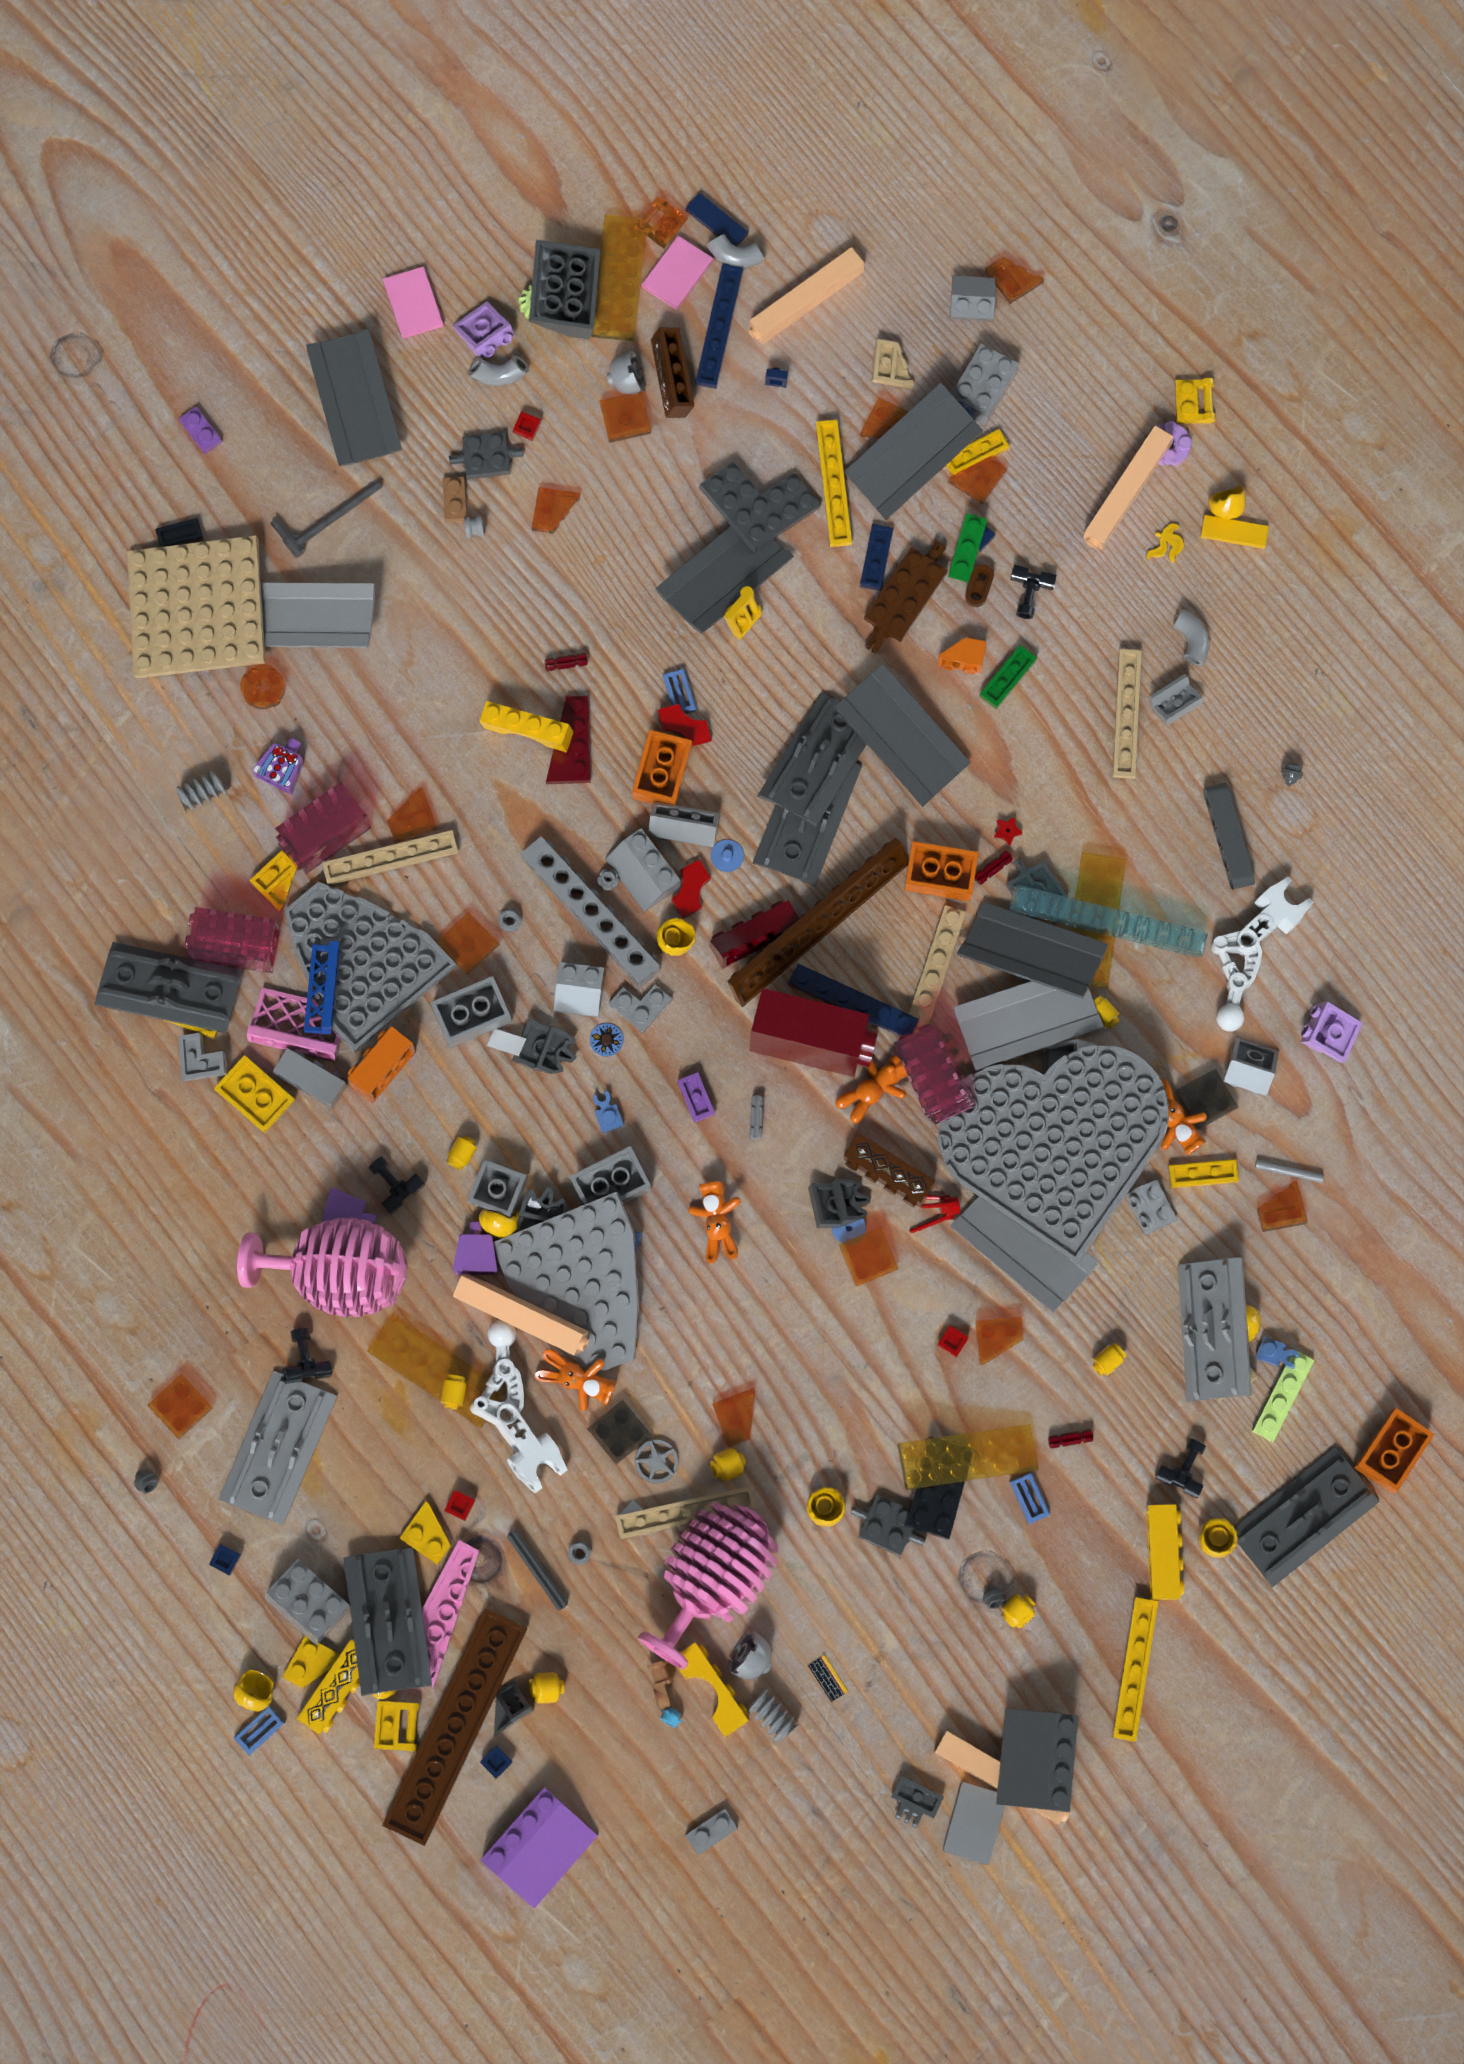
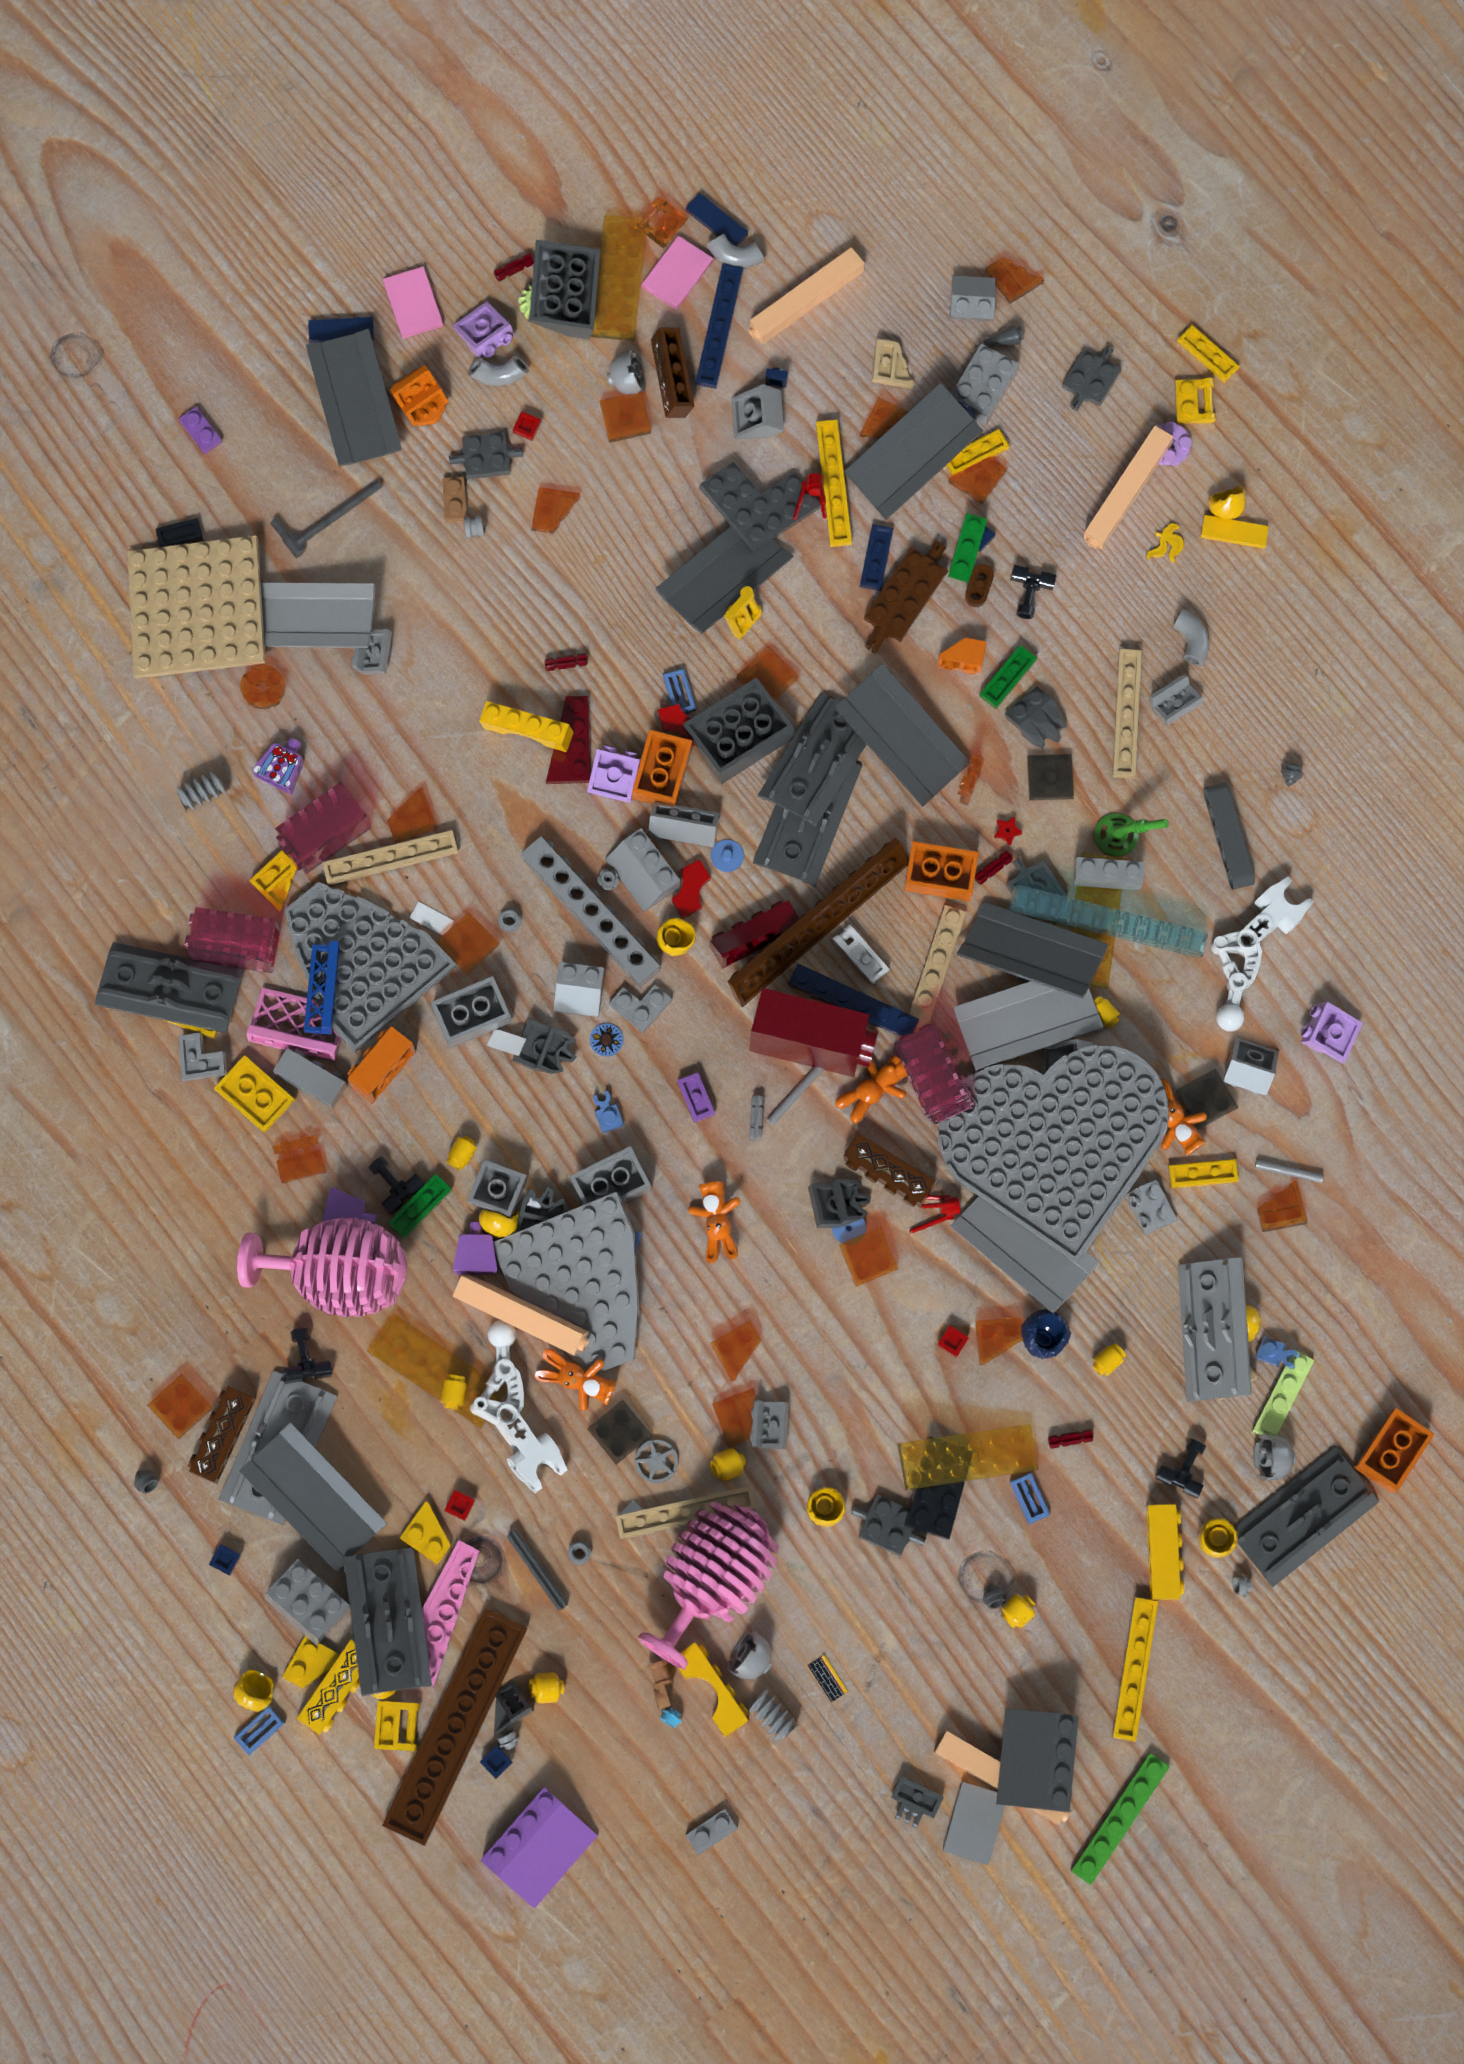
(221, 1435): none -> reddish brown brick
(302, 1165): none -> clear orange plate
(313, 1496): none -> dark grey hinge
(331, 329): none -> dark blue tile
(375, 658): none -> light grey bracket
(419, 1206): none -> green plate
(420, 397): none -> orange piece
(431, 919): none -> white sticker
(508, 1739): none -> light grey plate
(513, 267): none -> dark red axle
(614, 773): none -> lavender plate
(736, 1348): none -> clear orange wing
(739, 730): none -> dark grey slope
(757, 413): none -> light grey slope
(769, 1425): none -> light grey bracket
(771, 672): none -> clear orange plate
(794, 1095): none -> light grey bar
(815, 486): none -> red plant
(861, 954): none -> white plate
(969, 783): none -> clear orange plate
(1009, 336): none -> dark grey cone
(1037, 718): none -> dark grey plate
(1045, 1333): none -> dark blue hair
(1050, 777): none -> clear smoke plate
(1091, 378): none -> dark grey plate
(1108, 873): none -> light grey brick
(1120, 833): none -> bright green dish
(1120, 1819): none -> bright green plate
(1208, 354): none -> yellow tile
(1241, 1585): none -> light grey plate
(1273, 1457): none -> light grey cylinder

